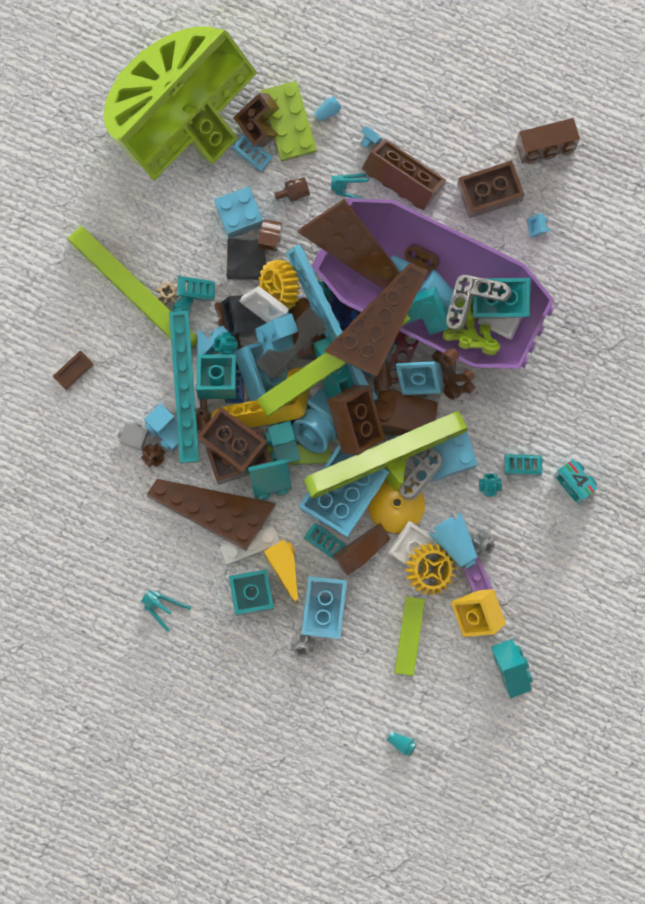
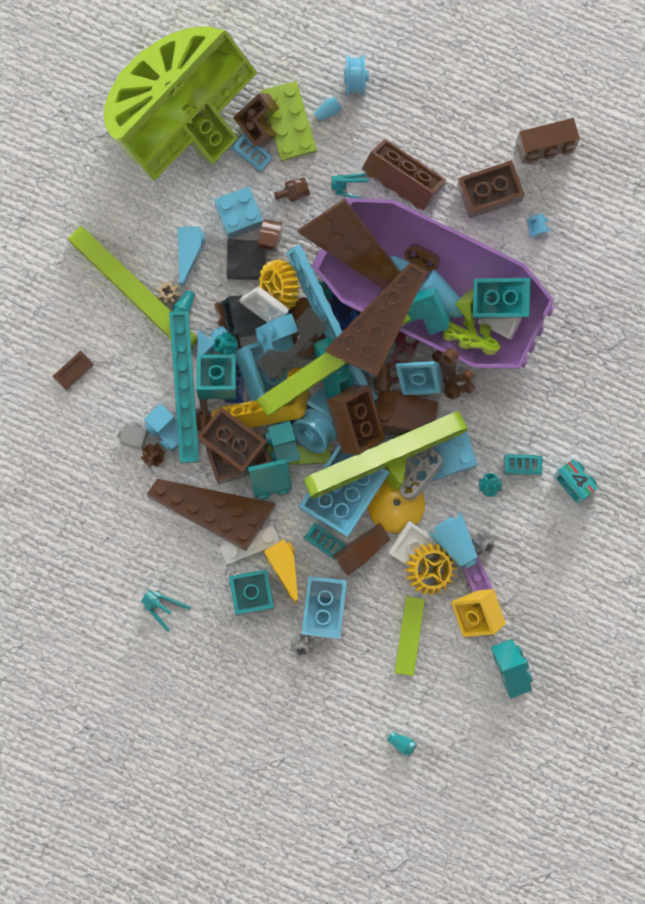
(189, 248): none -> medium azure slope
(196, 288): teal slope -> none
(355, 75): none -> medium azure wheel
(370, 137): medium azure tile -> none
(472, 290): light grey beam -> none

